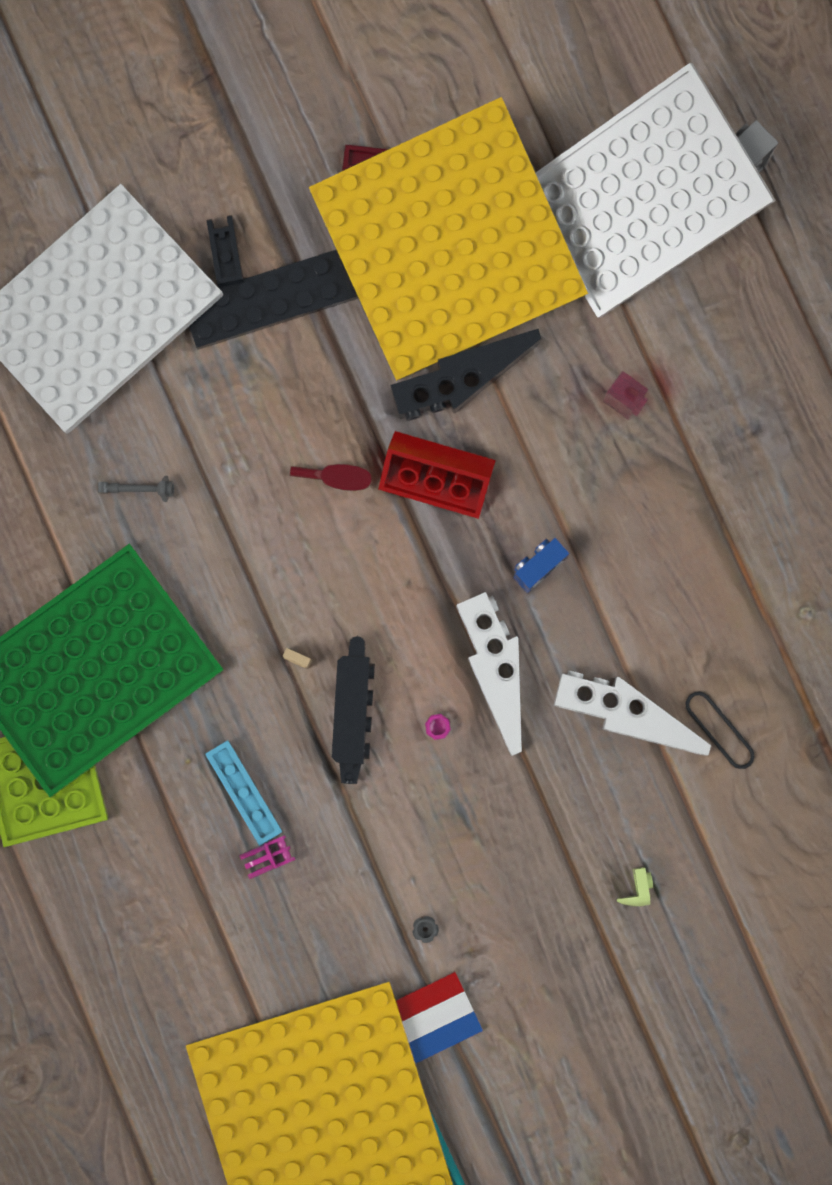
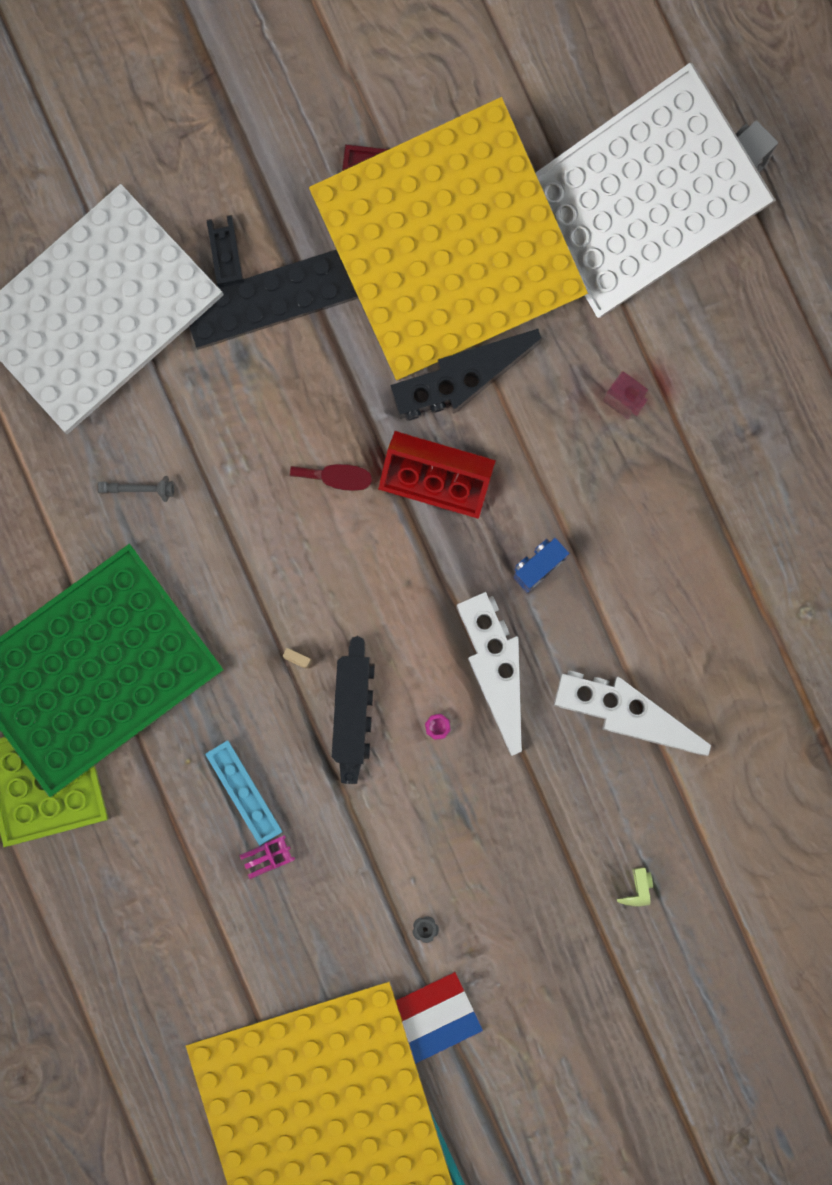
(727, 722): black piece -> none

